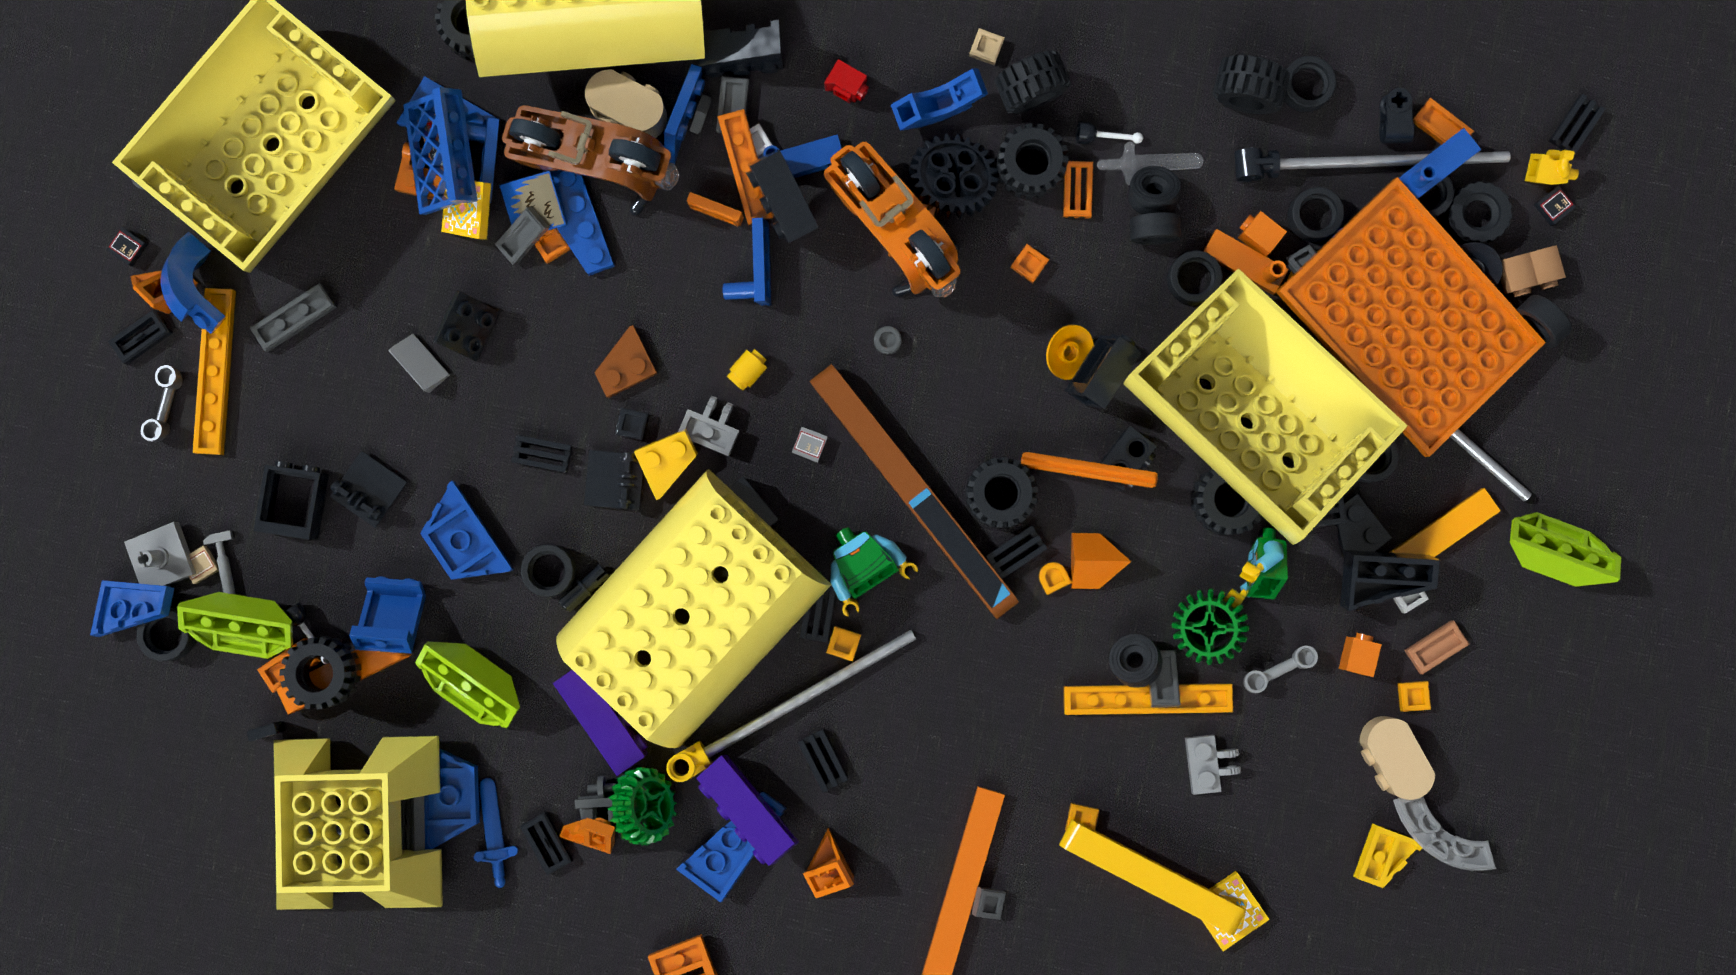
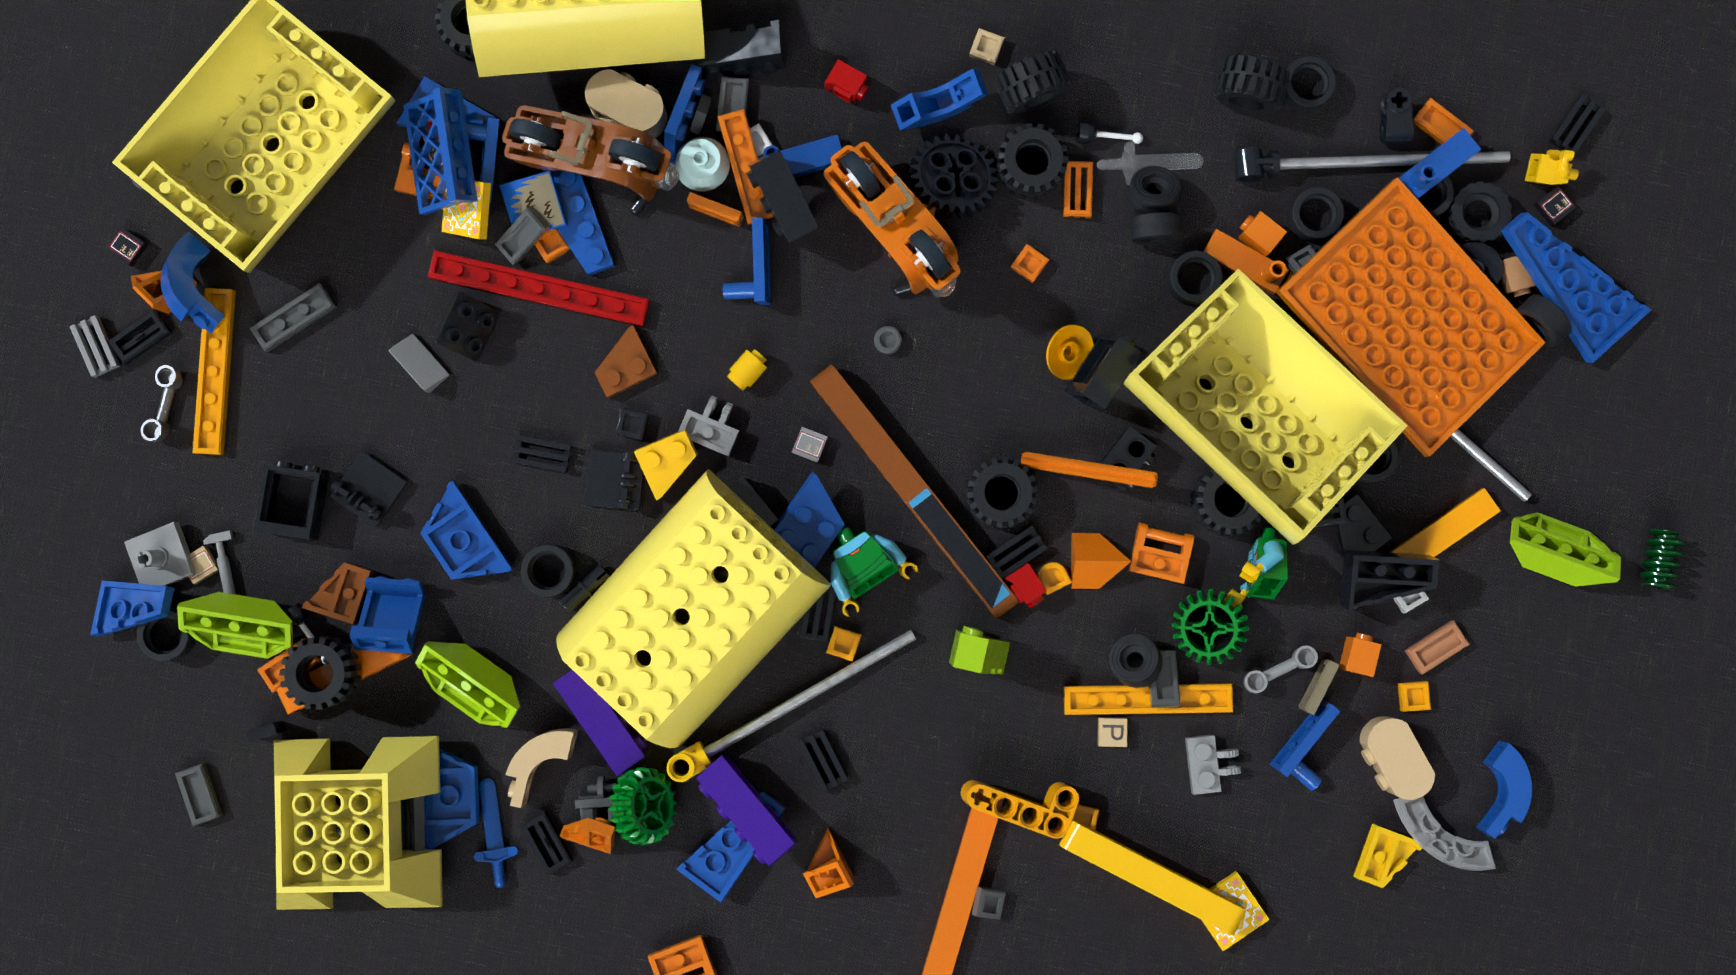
(84, 348): none -> light grey tile
(198, 794): none -> dark grey tile
(342, 594): none -> dark orange wing
(538, 288): none -> red tile
(549, 745): none -> tan arch
(702, 164): none -> light aqua cone
(810, 521): none -> blue wing
(978, 653): none -> lime wedge
(1016, 805): none -> light orange beam
(1026, 585): none -> red window
(1112, 732): none -> tan tile
(1159, 562): none -> orange plate
(1289, 757): none -> blue piece
(1318, 686): none -> dark tan tile
(1513, 789): none -> blue arch
(1587, 296): none -> blue wing
(1662, 559): none -> dark green piece

